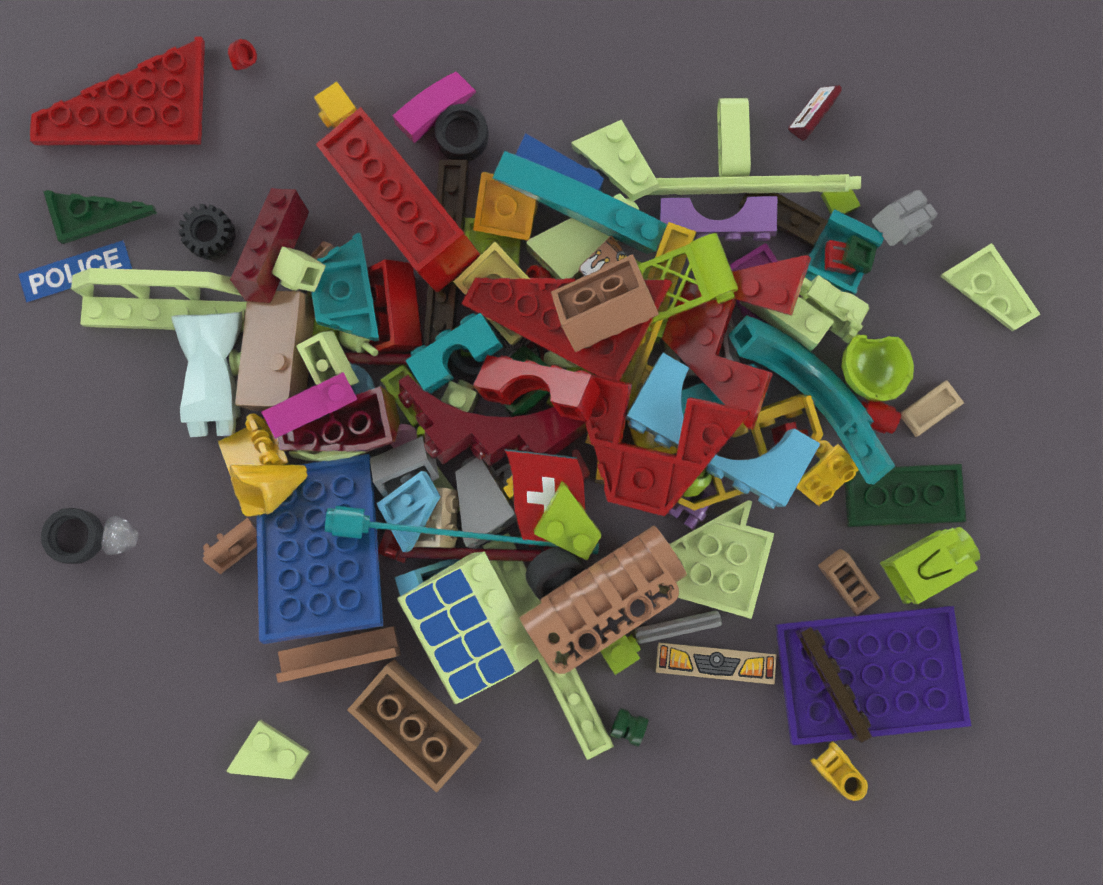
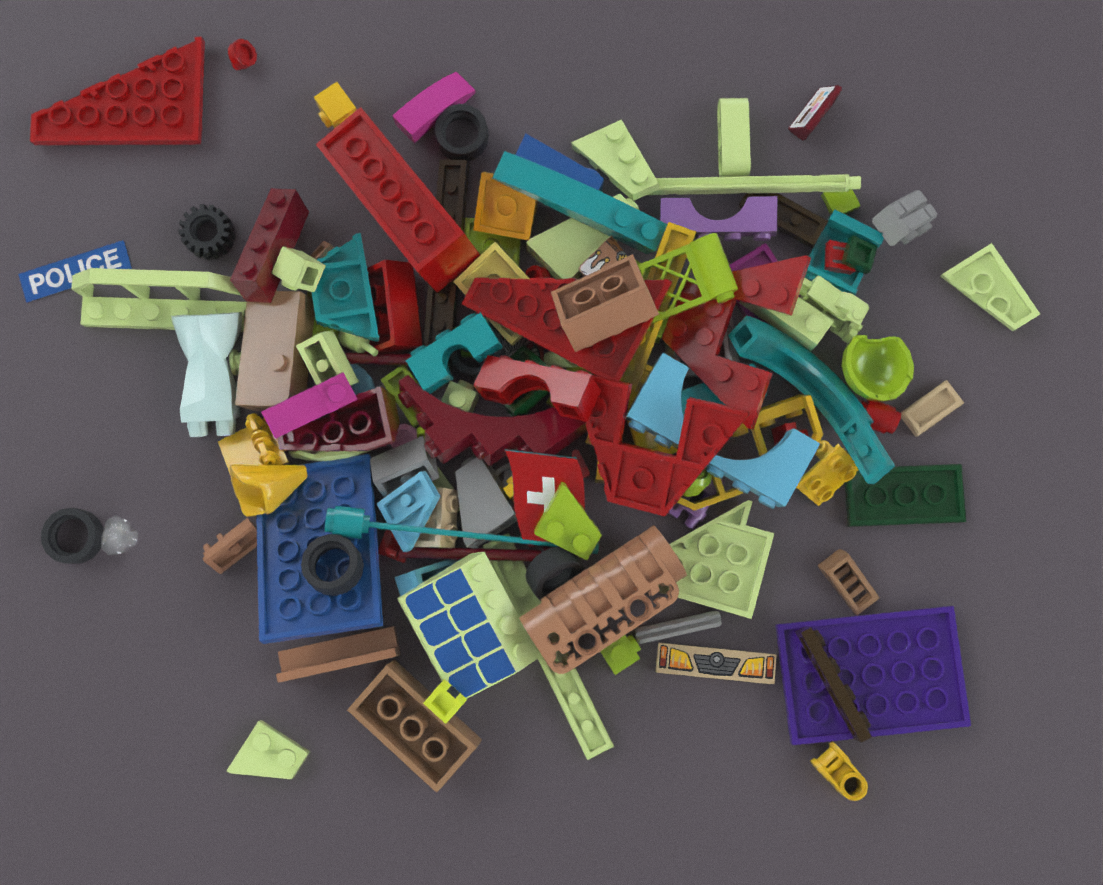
(84, 216): dark green wing -> none
(321, 546): none -> black tyre
(445, 701): none -> neon yellow plate
(629, 727): dark green wheel -> none
(932, 564): lime piece -> none

